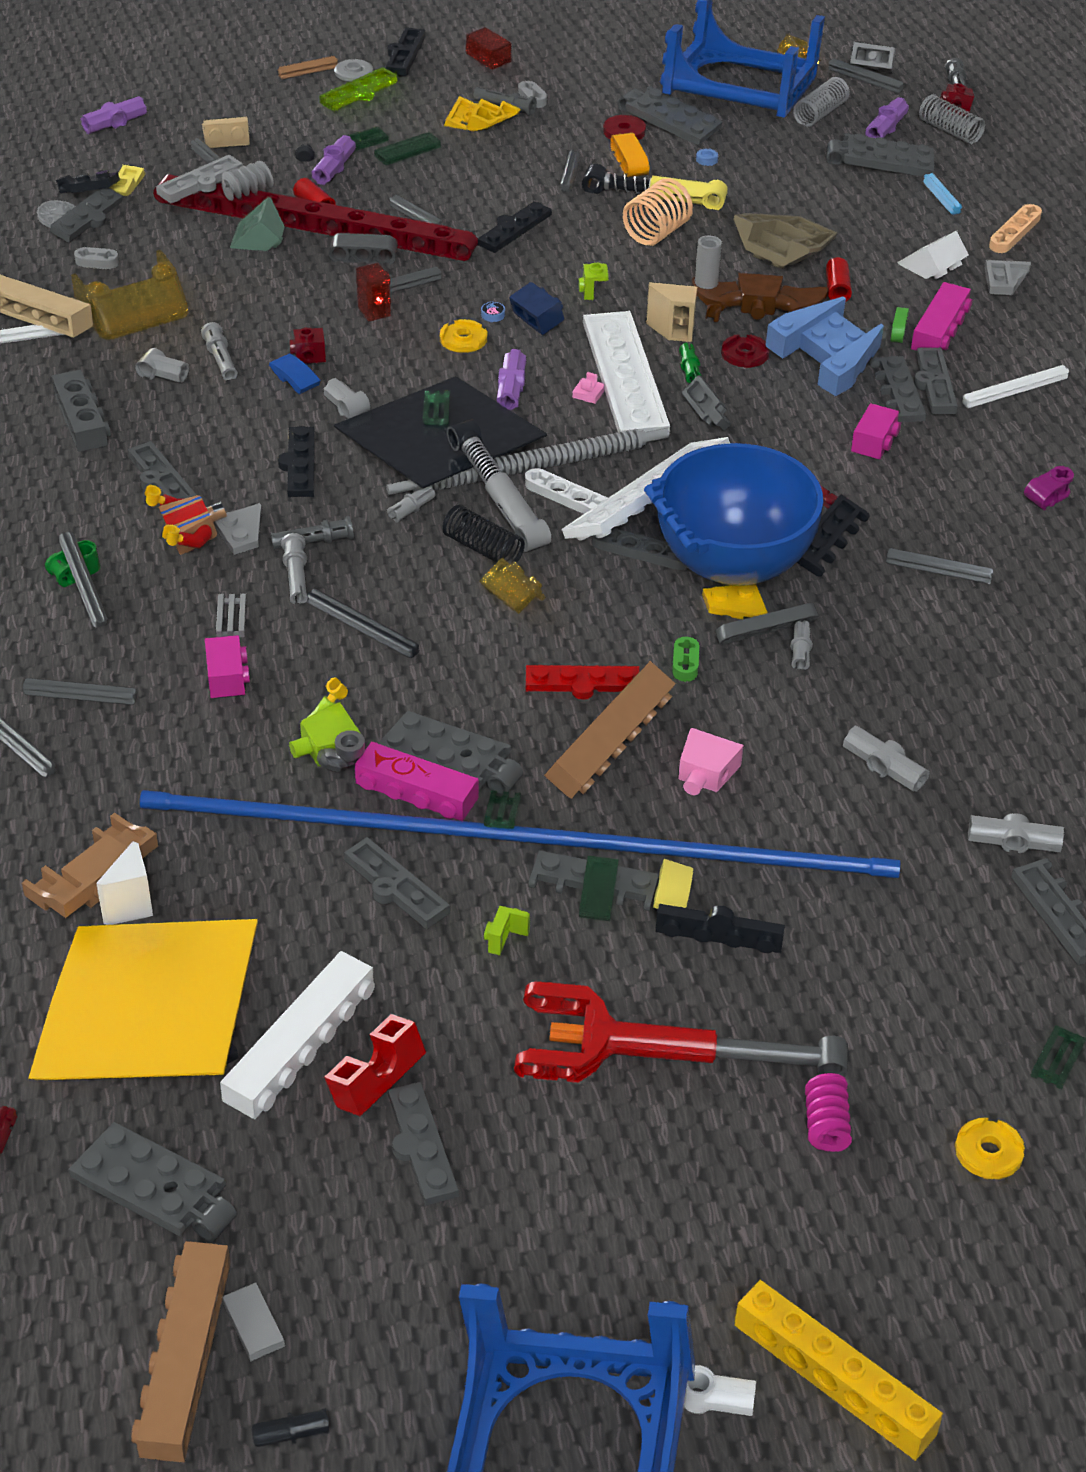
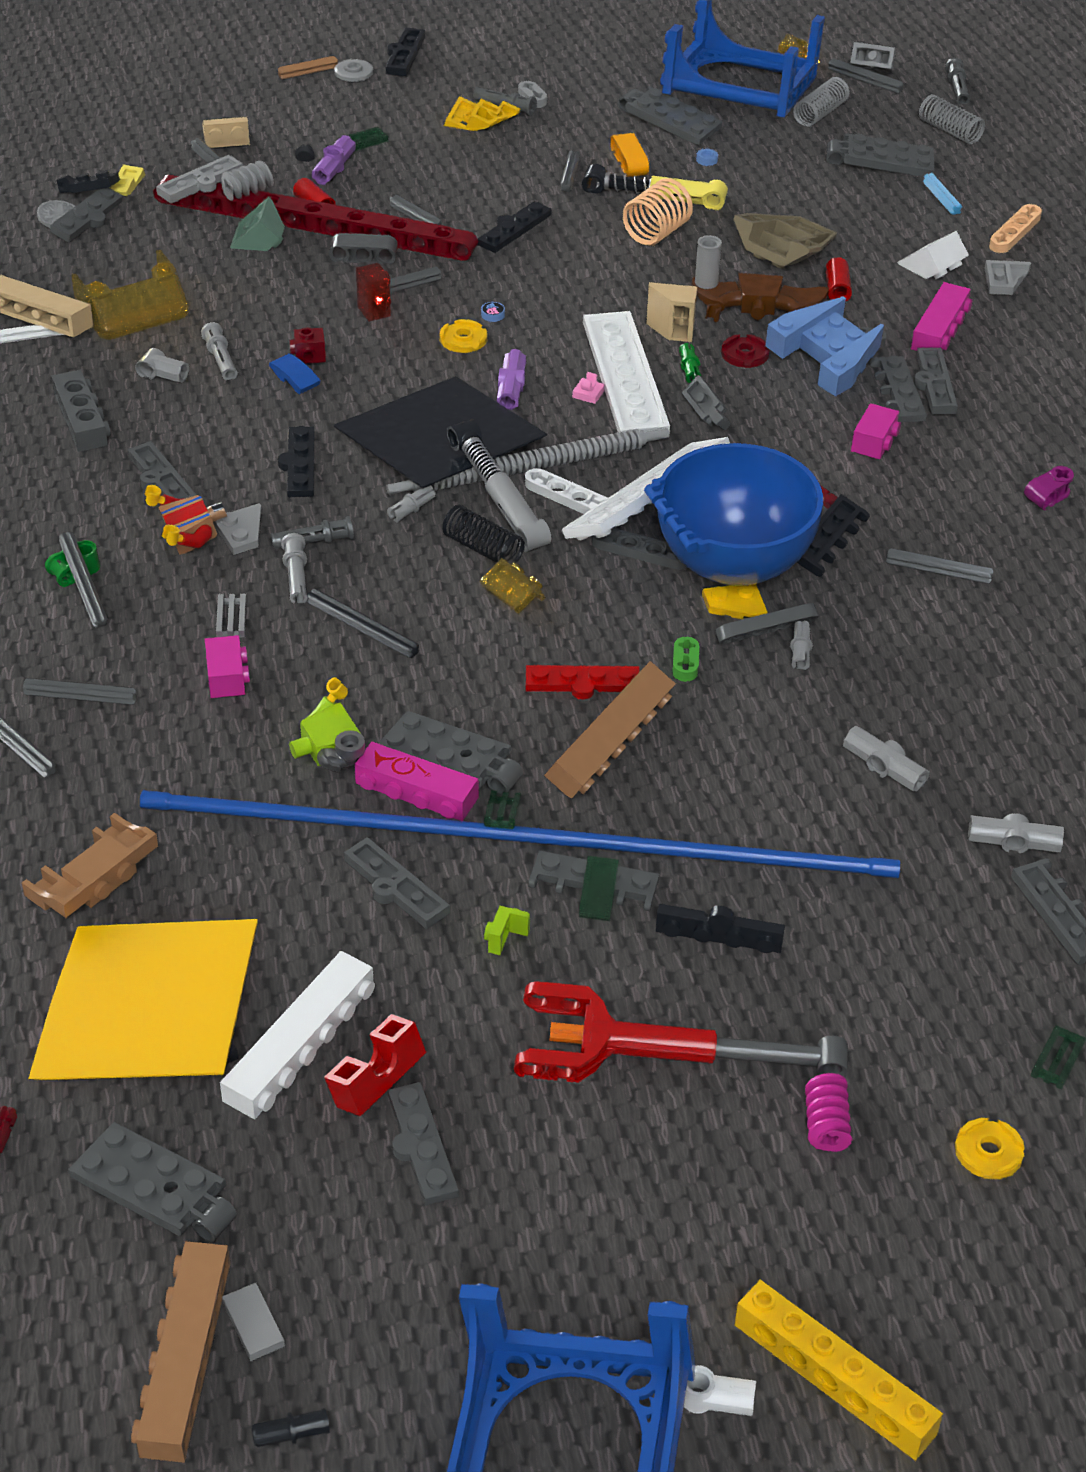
(96, 258): light grey beam -> none
(113, 115): medium lavender piece -> none
(125, 889): white slope -> none
(346, 400): light grey piece -> none
(358, 89): clear neon green hinge -> none
(407, 148): clear green tile -> none
(436, 398): clear green tile -> none
(488, 48): clear red brick -> none
(537, 308): dark blue brick -> none
(591, 273): lime bracket -> none
(624, 124): dark red tile -> none
(673, 884): light yellow slope -> none
(708, 761): bright pink torso -> none
(887, 118): medium lavender piece -> none
(899, 324): bright green beam -> none
(959, 96): dark red brick -> none
(1015, 386): white axle -> none

